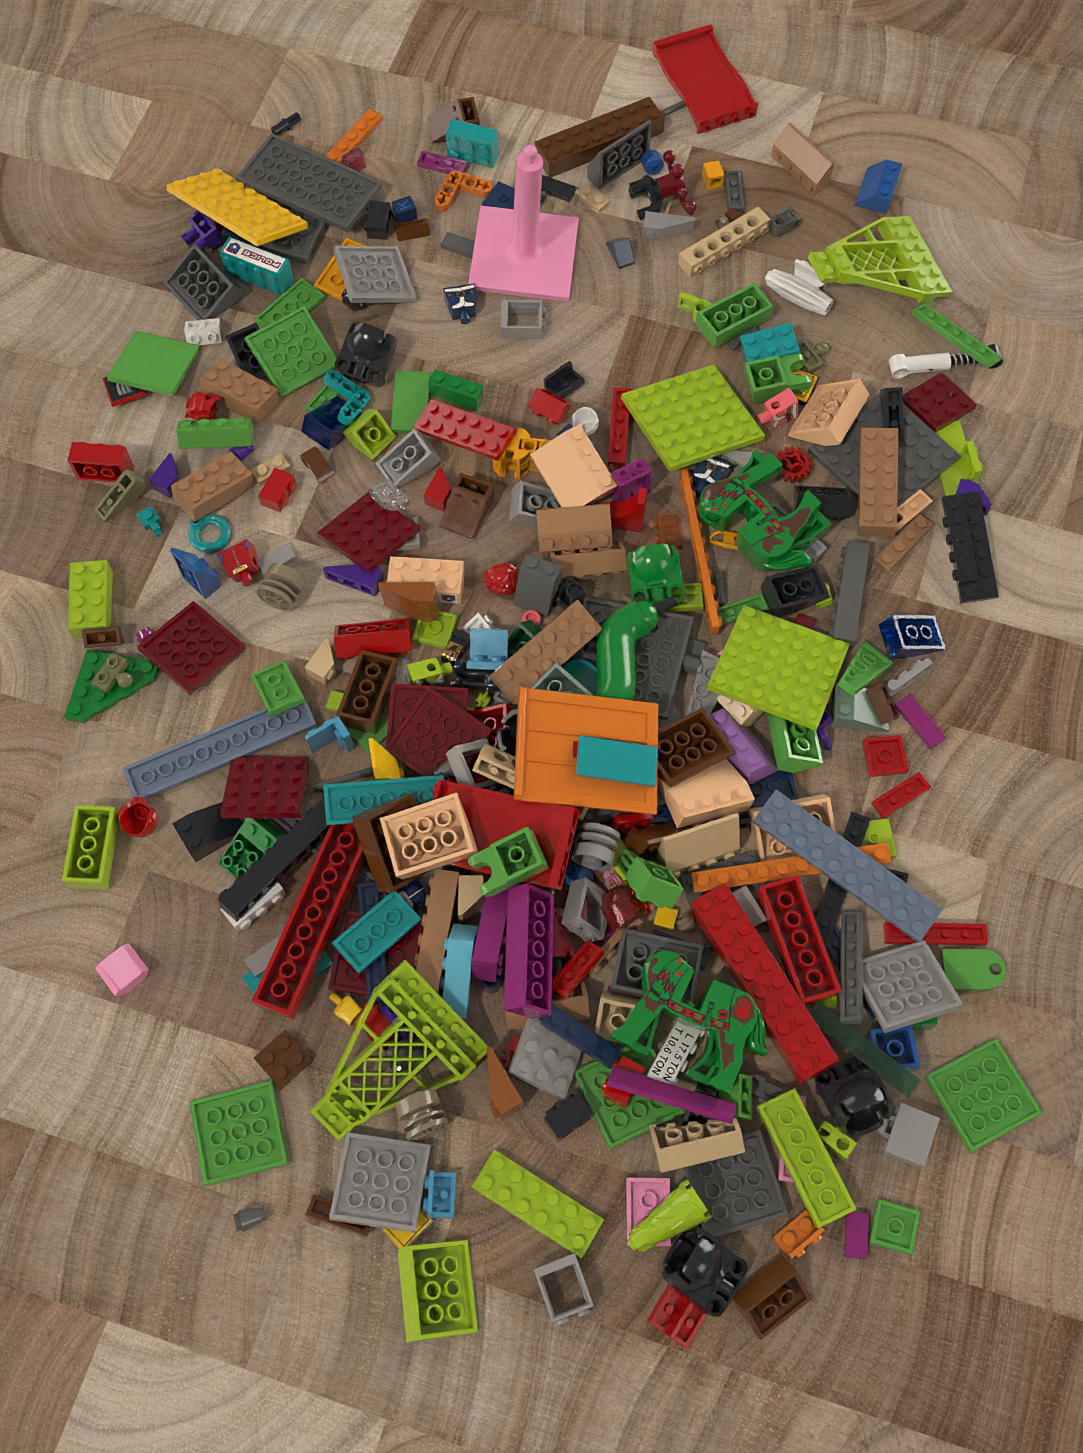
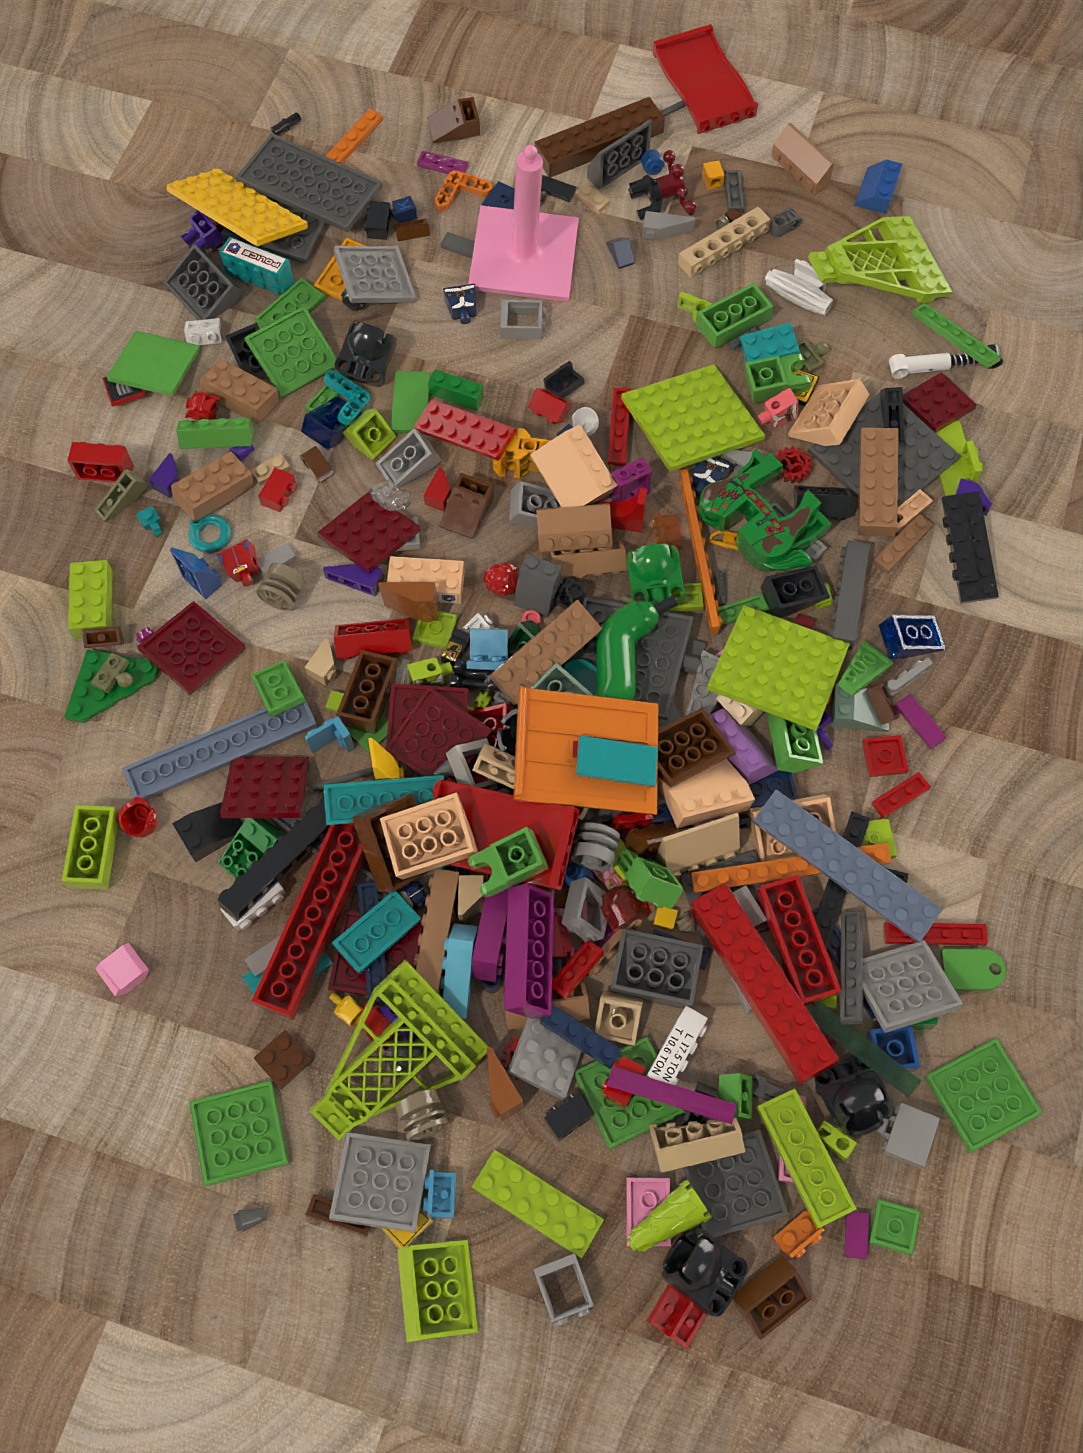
(354, 159): clear pink piece -> none
(472, 143): teal brick -> none
(722, 1012): green animal -> none

